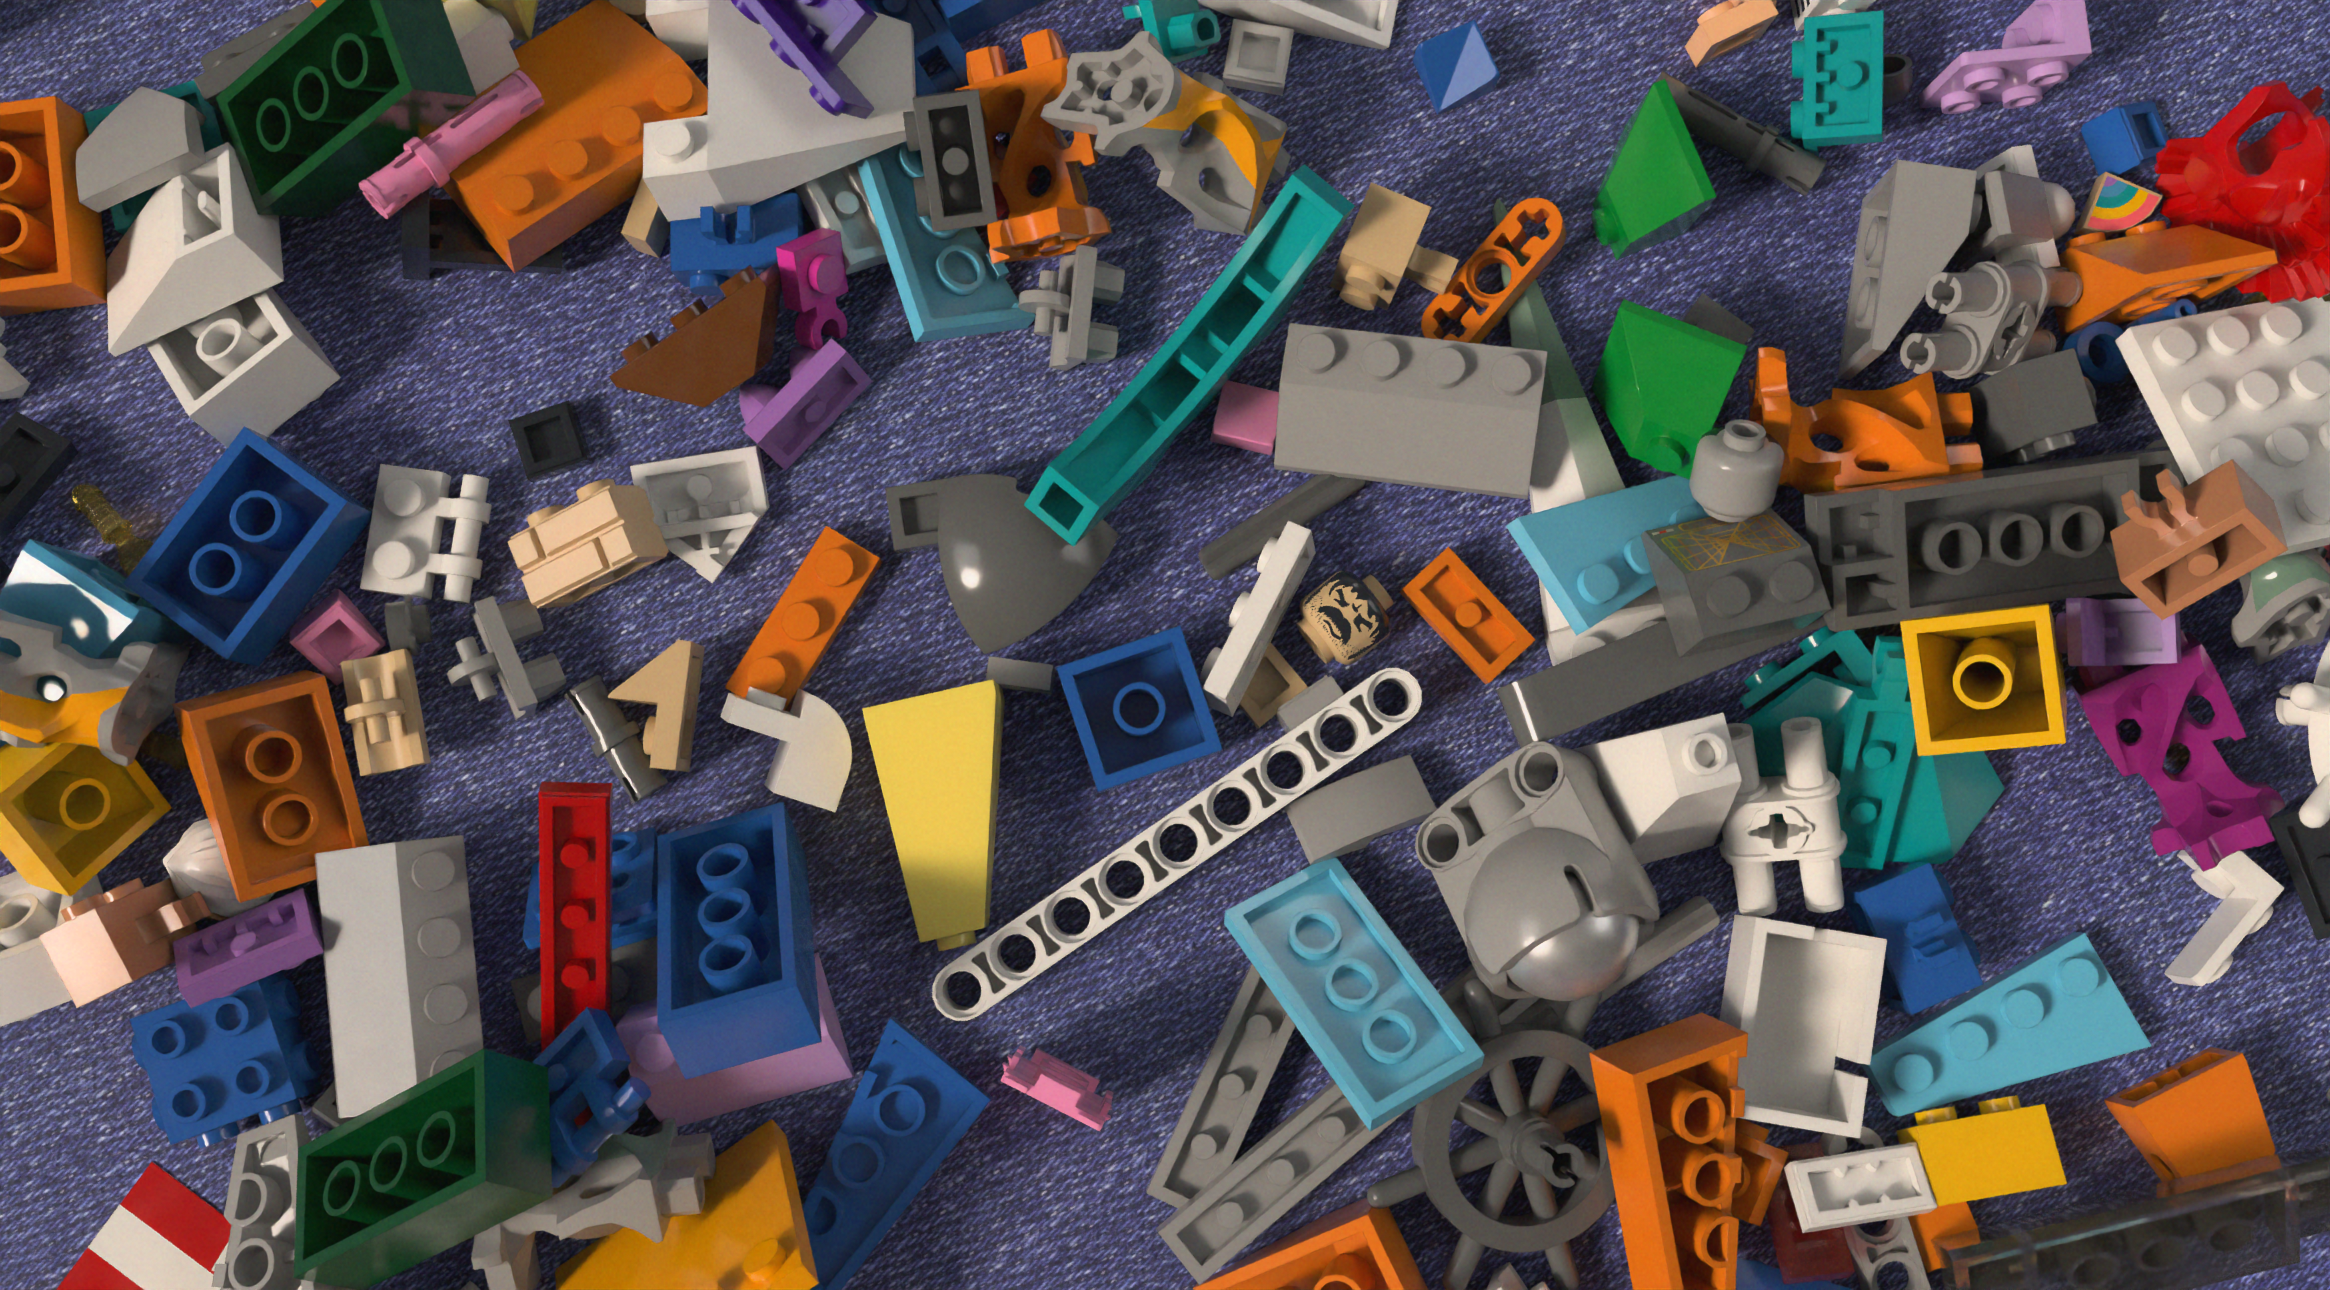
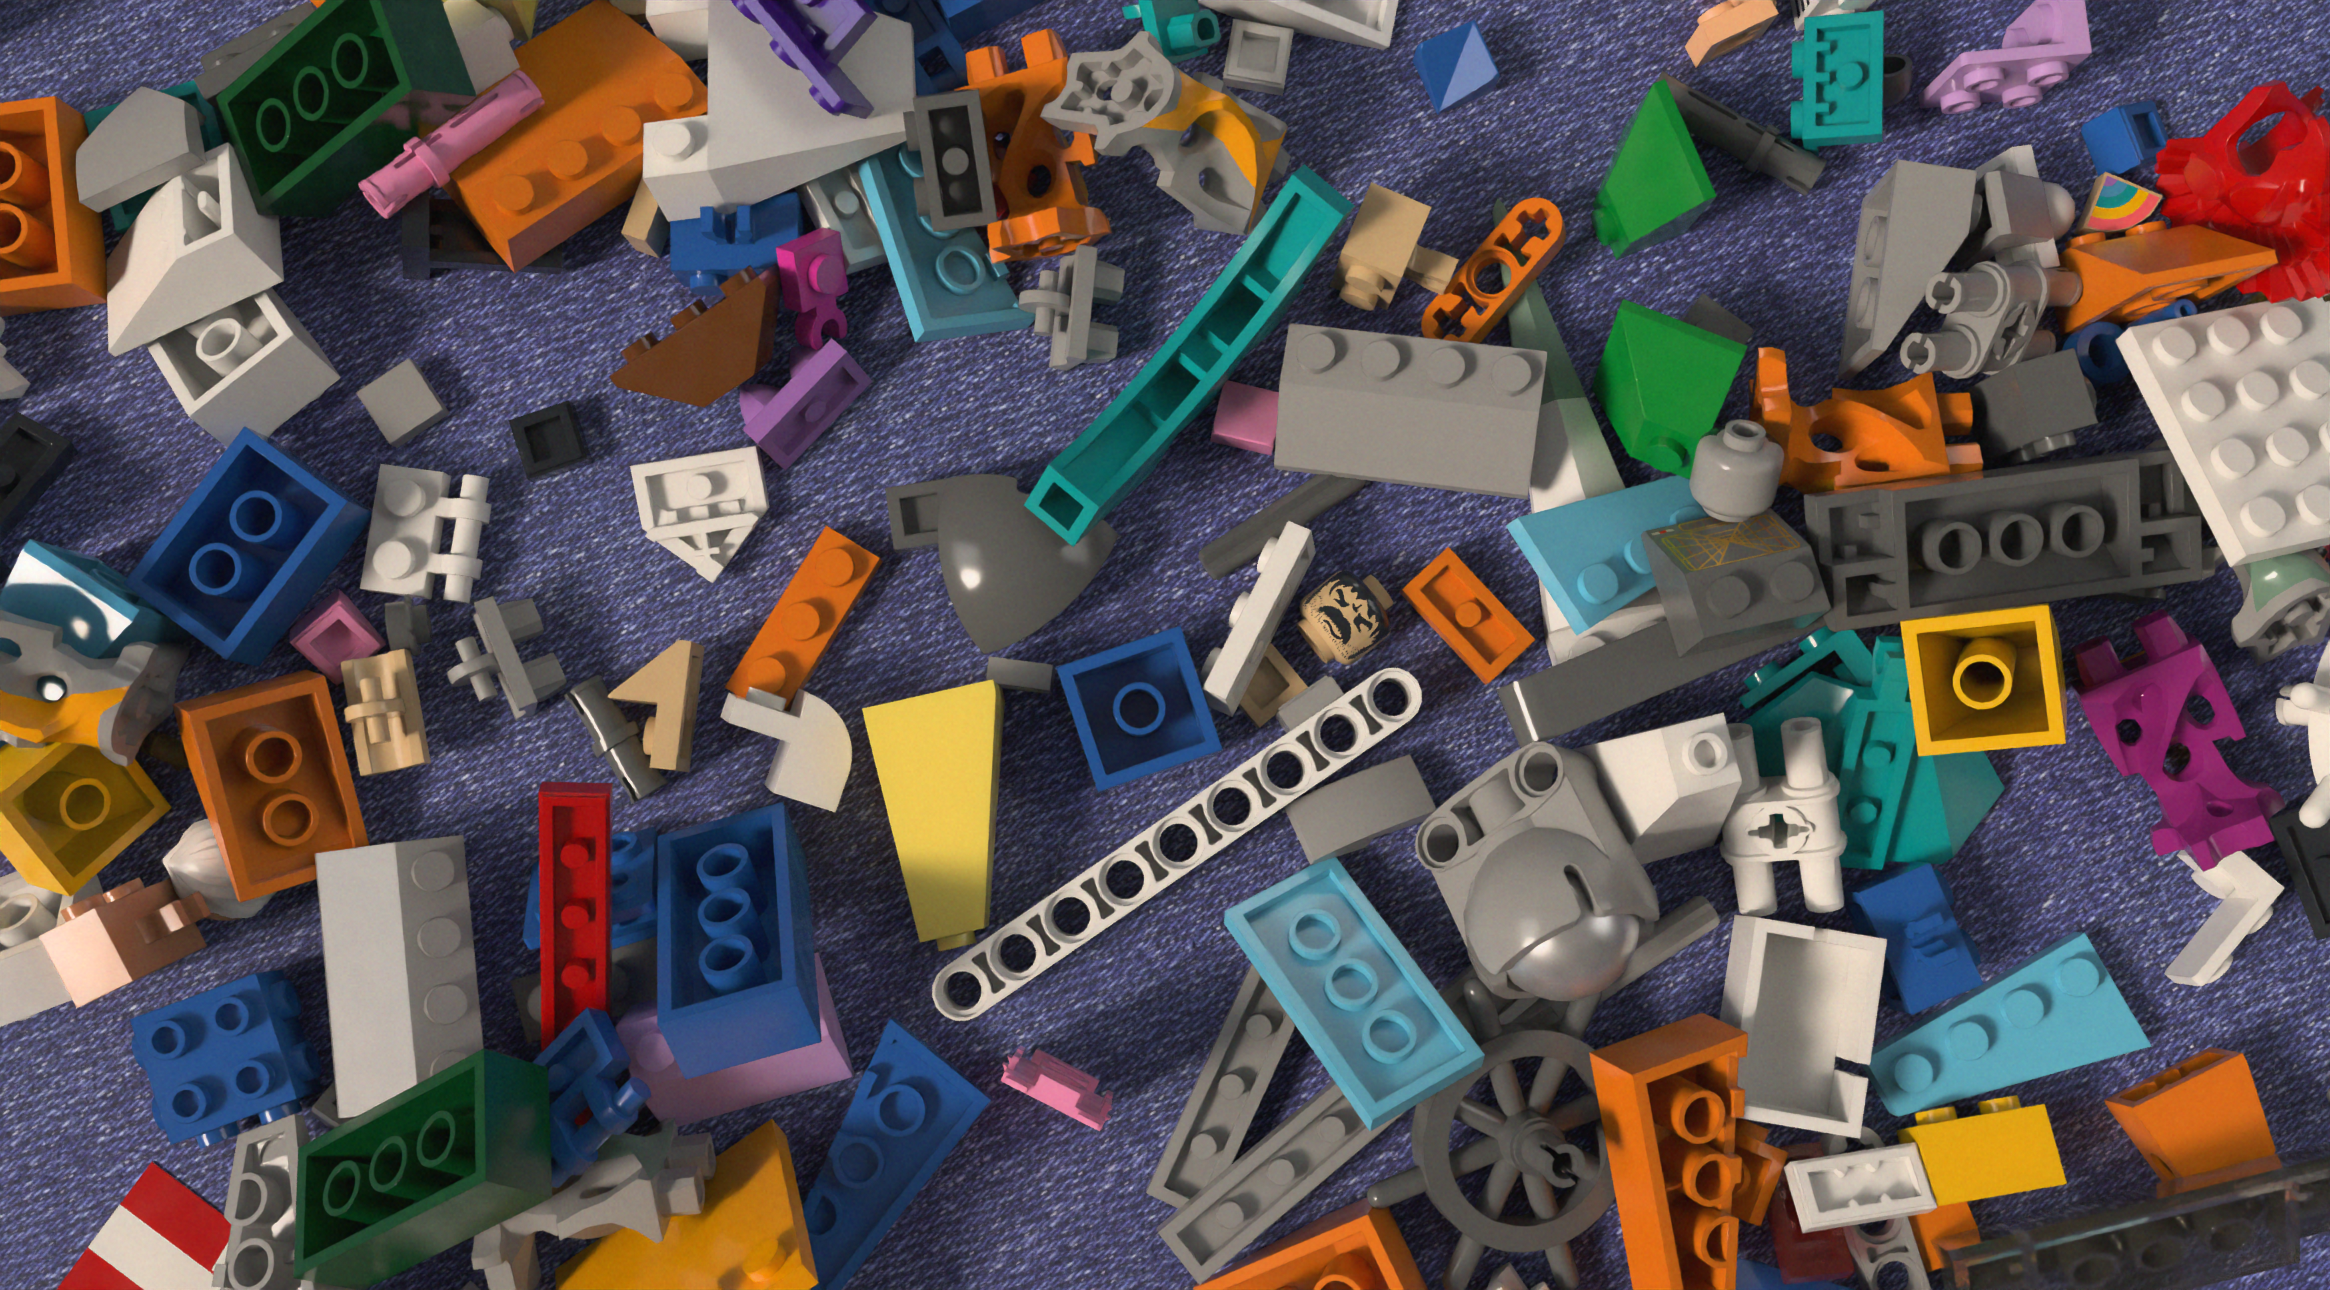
(113, 528): clear yellow piece -> none
(247, 948): medium lavender bracket -> none
(402, 403): none -> light grey tile
(587, 544): tan brick -> none
(2116, 633): medium lavender bracket -> none
(2195, 537): nougat brick -> none

